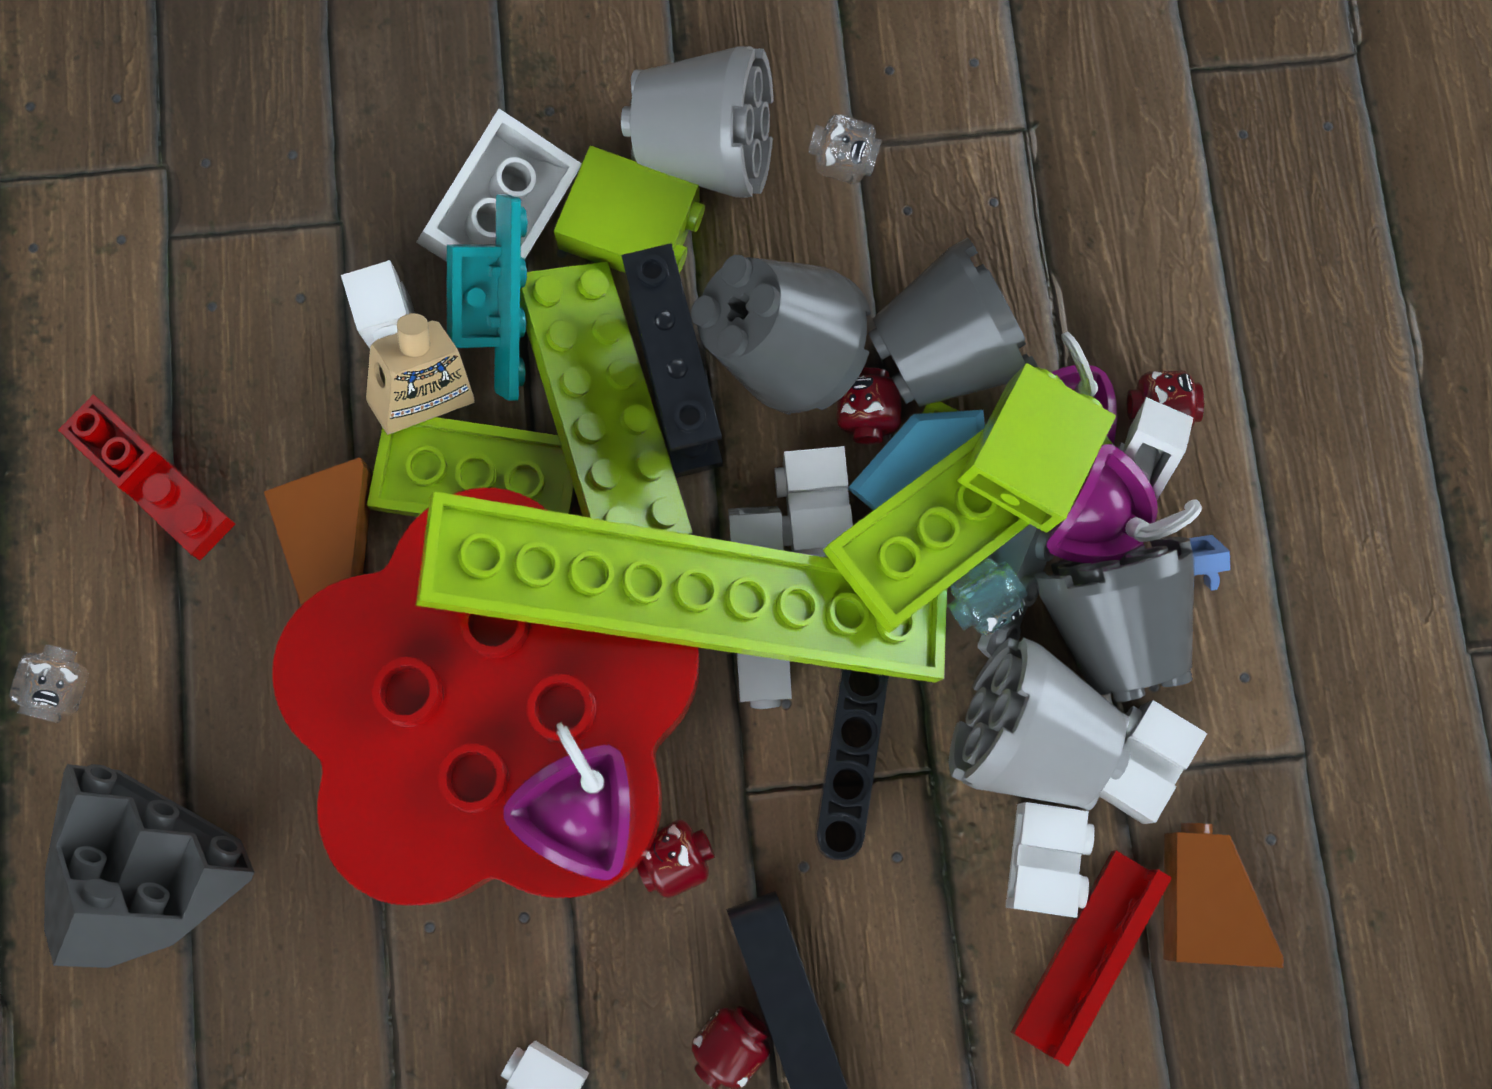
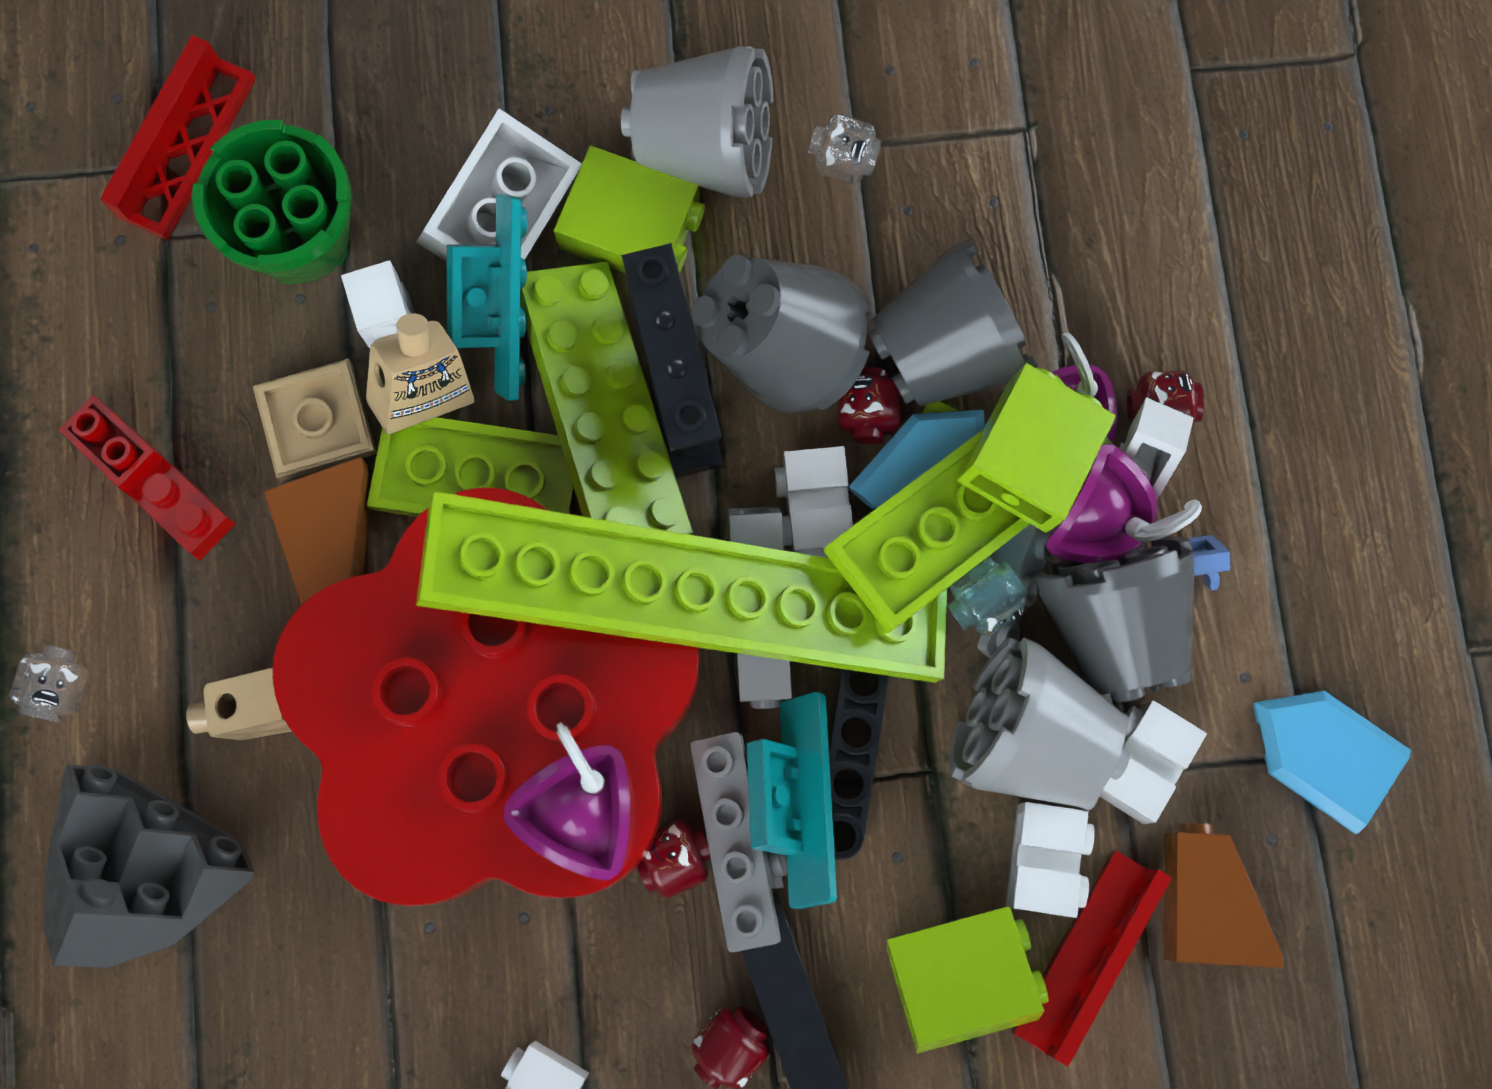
(162, 132): none -> red fence
(238, 708): none -> tan torso
(275, 201): none -> green cone
(314, 420): none -> tan plate
(741, 874): none -> light grey bracket
(793, 800): none -> teal bracket
(966, 979): none -> lime brick
(1329, 755): none -> medium azure tile

